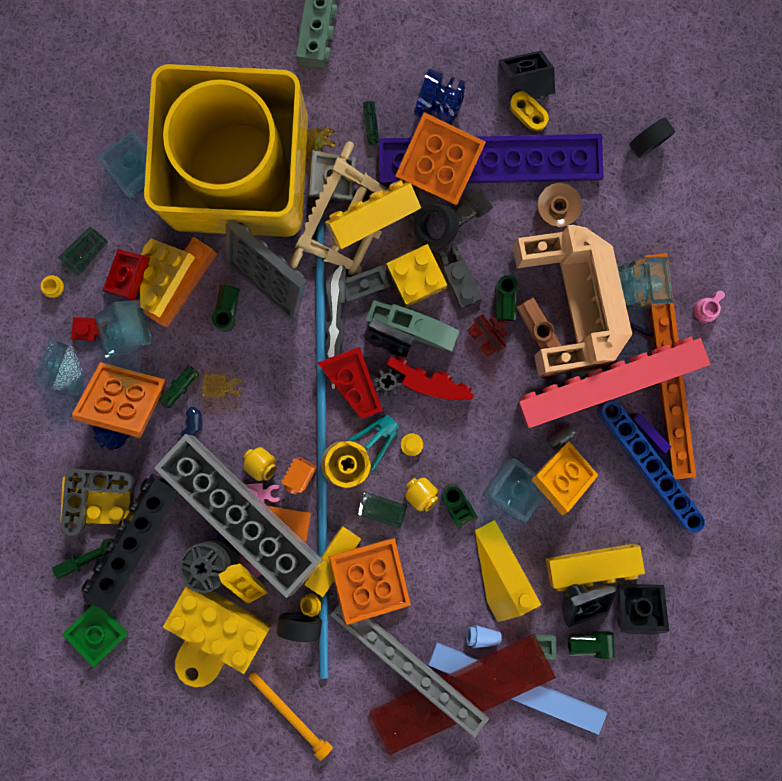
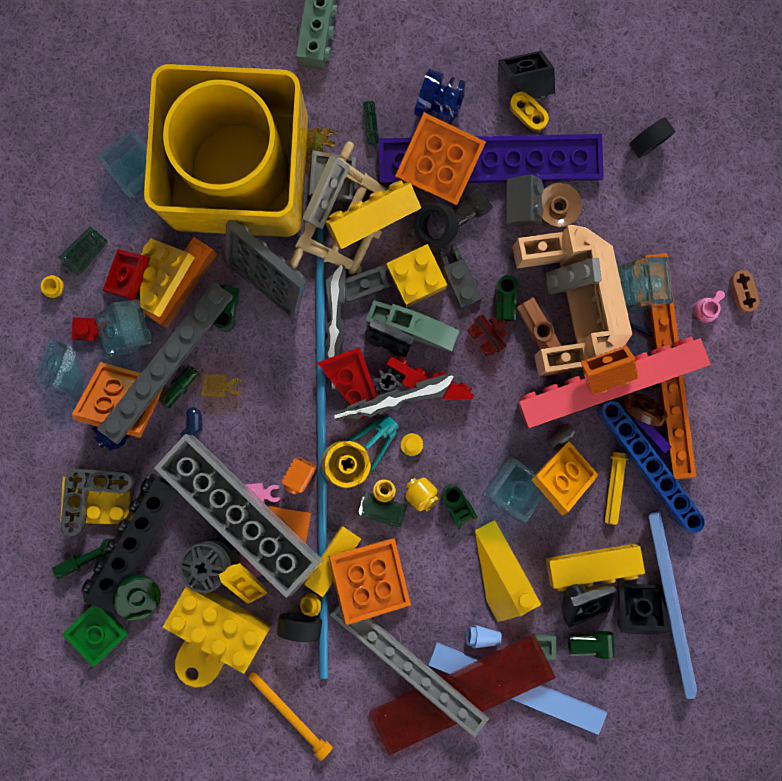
(136, 597): none -> dark green tile
(165, 363): none -> dark grey plate
(259, 464): yellow head -> none
(326, 192): none -> light grey plate
(384, 484): none -> yellow plate
(425, 389): none -> dark grey sword
(524, 201): none -> dark grey brick
(574, 276): none -> light grey plate
(610, 370): none -> orange brick
(615, 487): none -> yellow axle
(644, 409): none -> reddish brown tile
(673, 605): none -> light blue tile
(748, 292): none -> nougat beam

